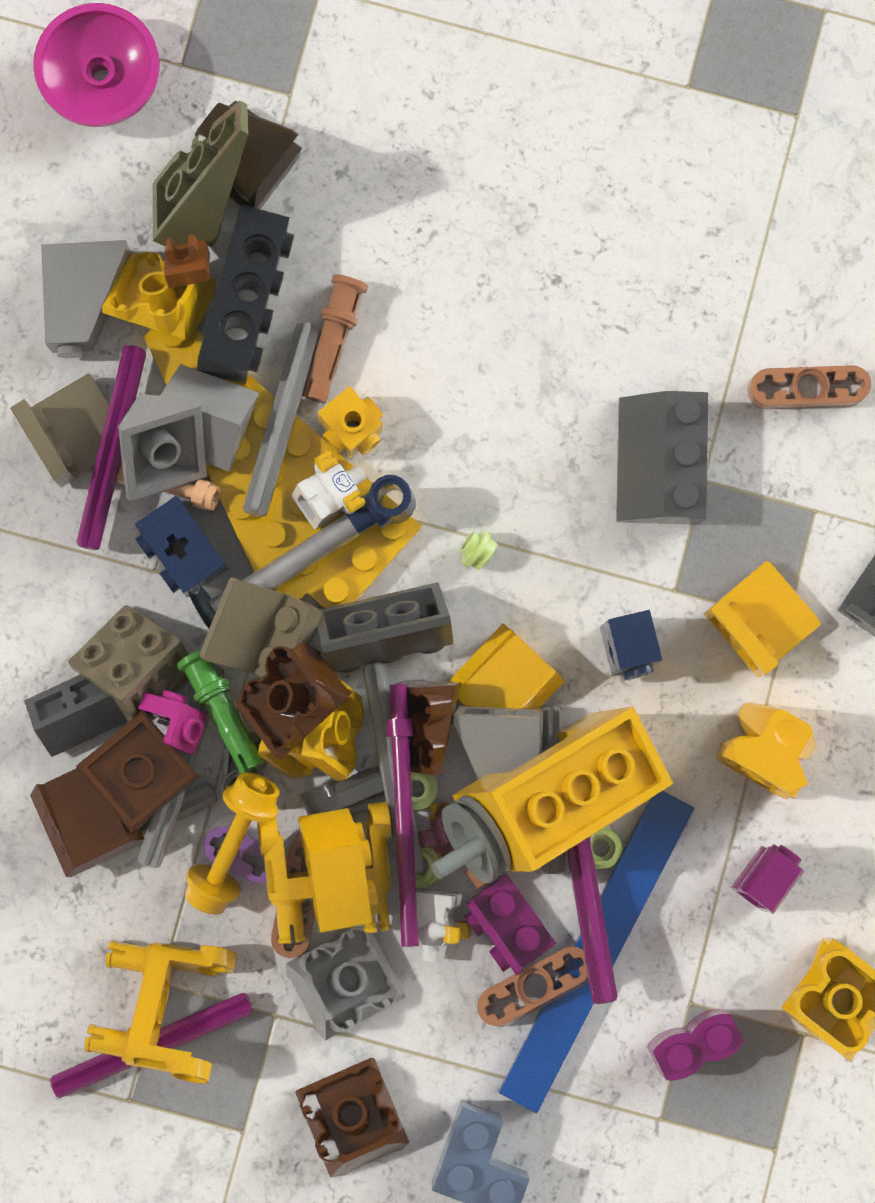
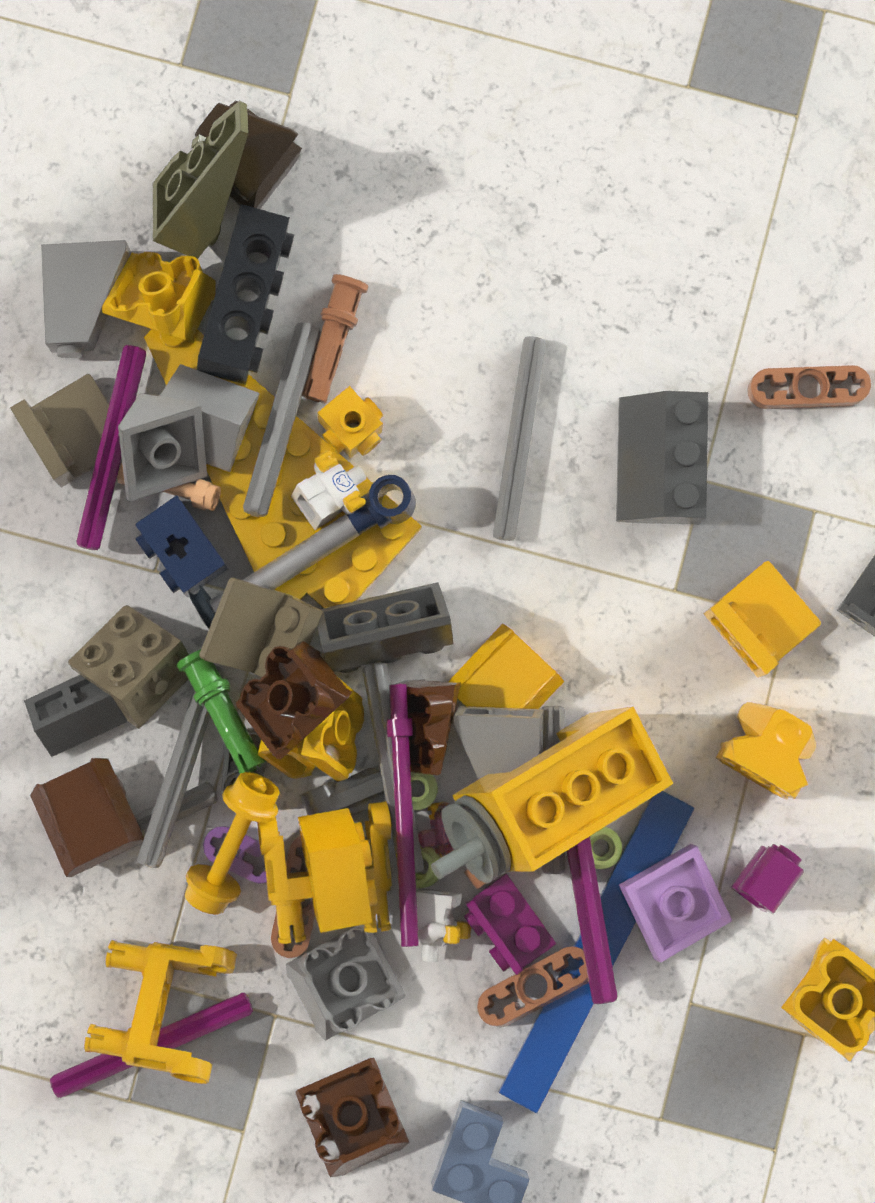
(93, 40): dark pink dish -> none
(137, 772): reddish brown plate -> none
(185, 723): dark pink bracket -> none
(186, 262): dark orange tile -> none
(477, 549): yellowish green plate -> none
(519, 438): none -> light grey axle
(631, 644): dark blue brick -> none
(675, 902): none -> lavender plate
(705, 1038): magenta brick -> none

